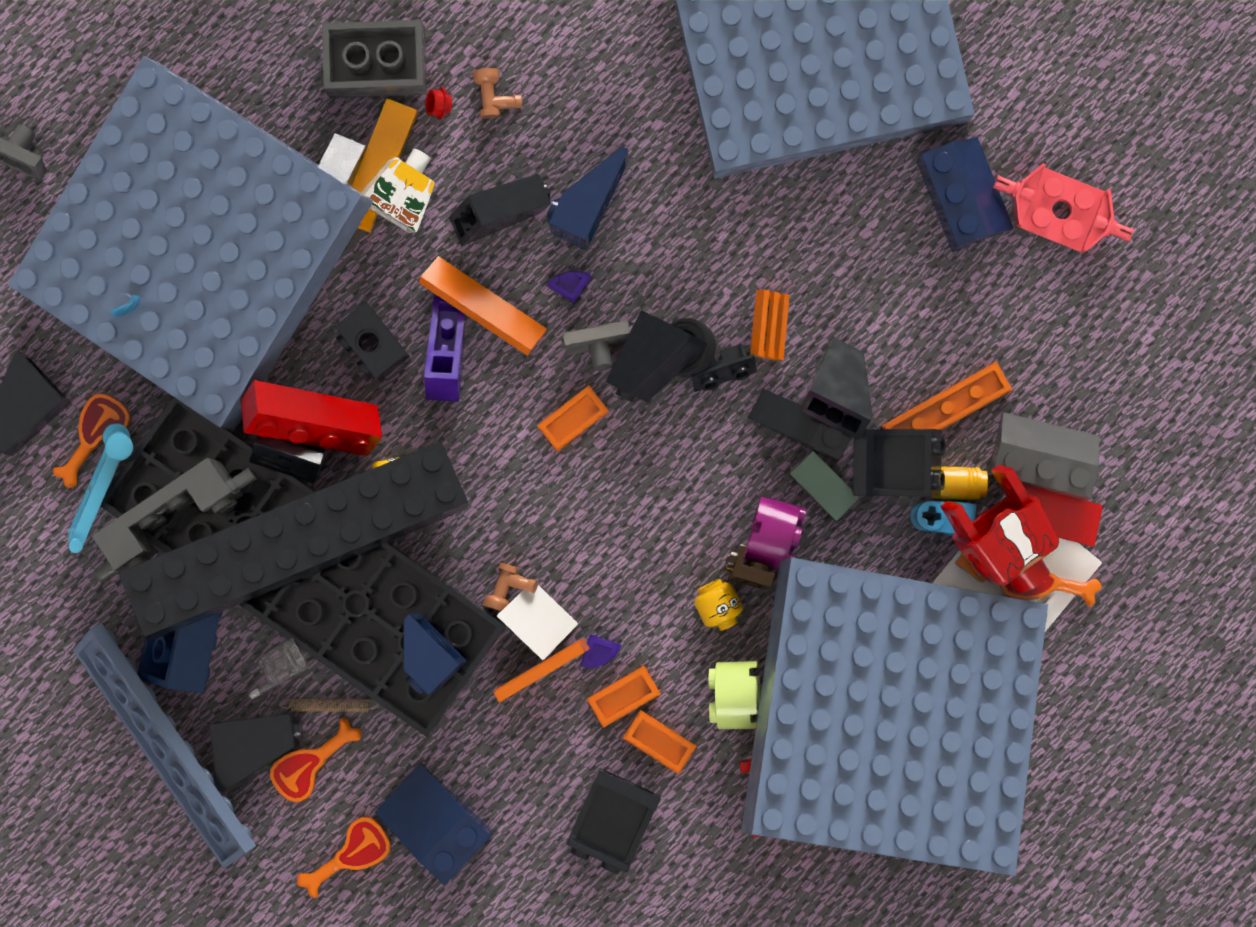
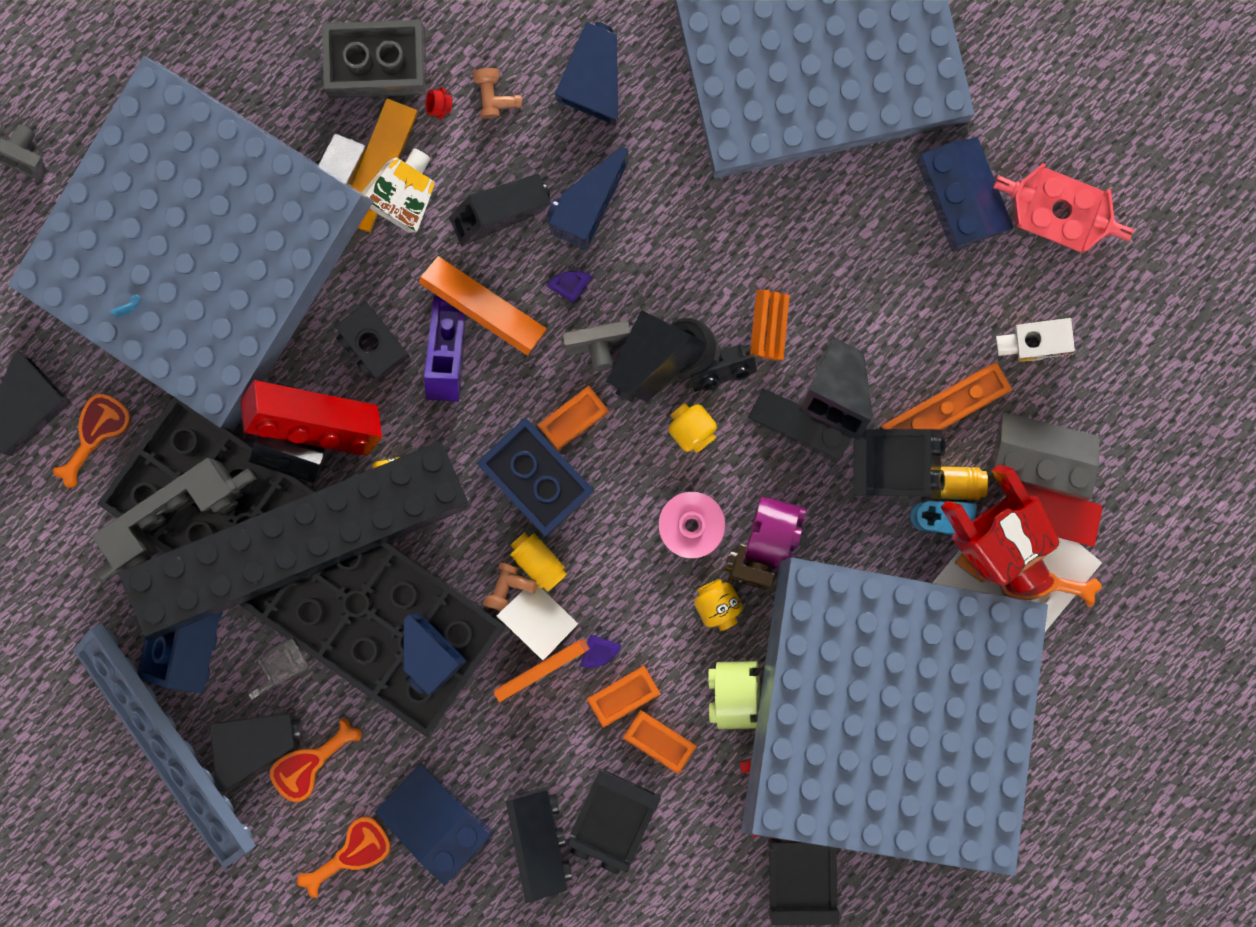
(117, 447): medium azure piece -> none
(328, 709): tan piece -> none
(535, 477): none -> dark blue brick
(537, 561): none -> yellow head
(538, 843): none -> black slope
(592, 74): none -> dark blue slope
(692, 428): none -> yellow head
(697, 507): none -> bright pink dish
(802, 883): none -> black panel
(824, 486): sand green tile -> none
(1054, 339): none -> white torso

